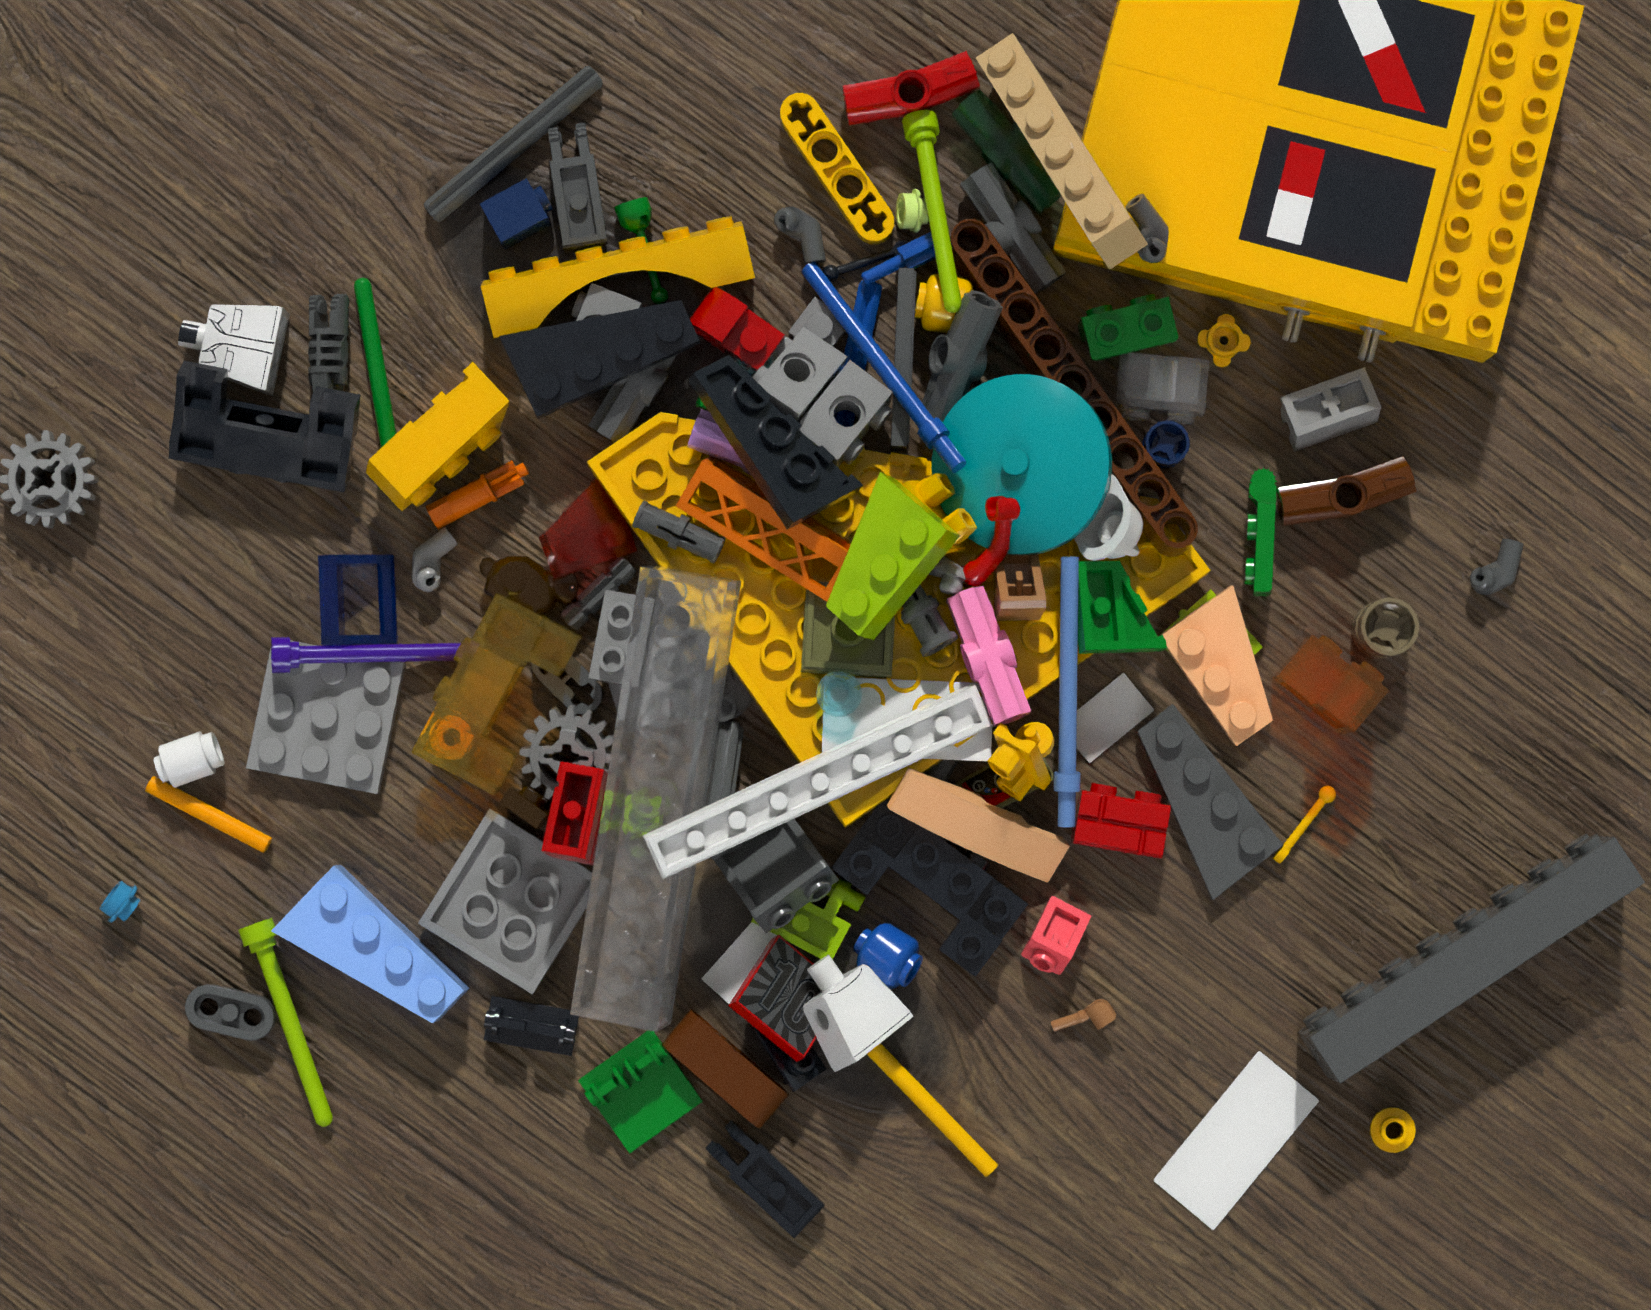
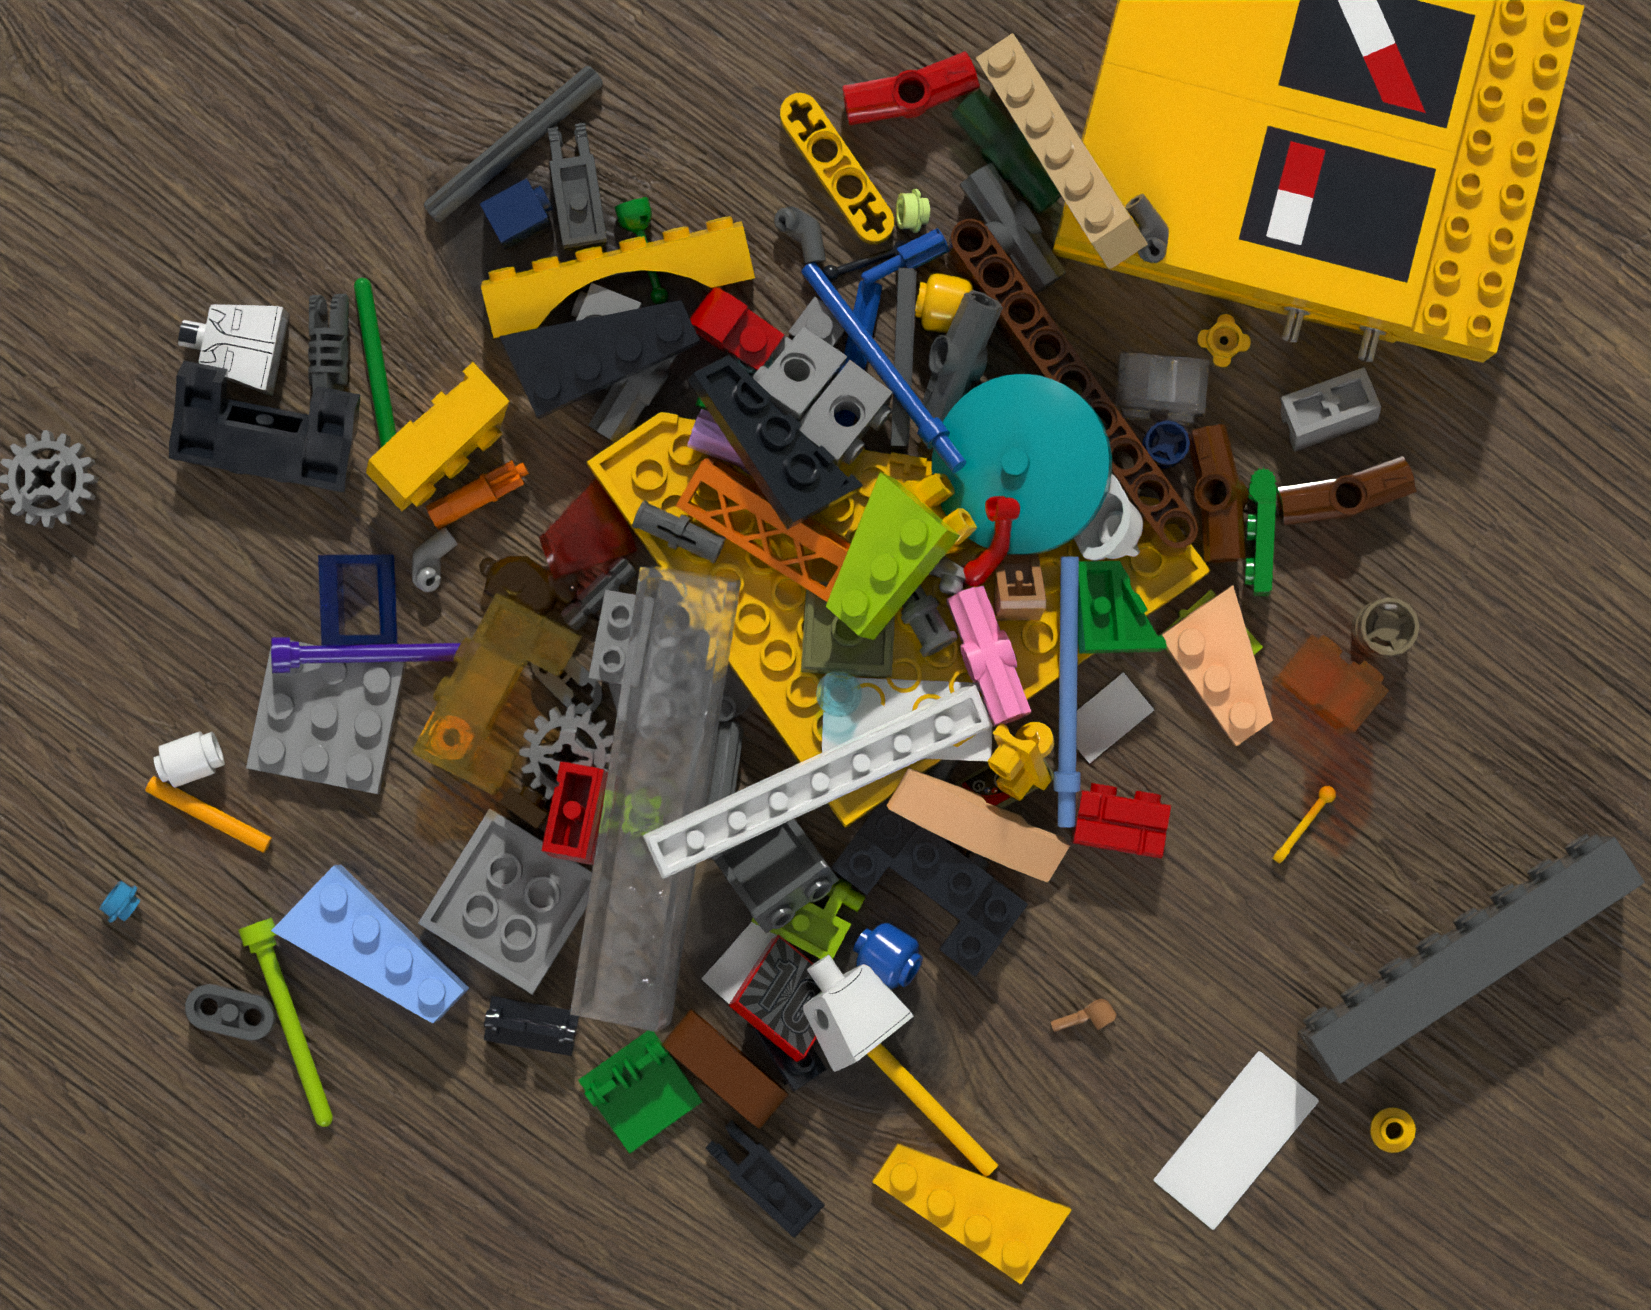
(921, 131): lime piece -> none
(984, 1215): none -> yellow wing
(1056, 936): coral bracket -> none
(1128, 329): green bracket -> none
(1212, 812): dark grey wing -> none
(1214, 467): none -> reddish brown piece
(1499, 573): dark grey arm -> none

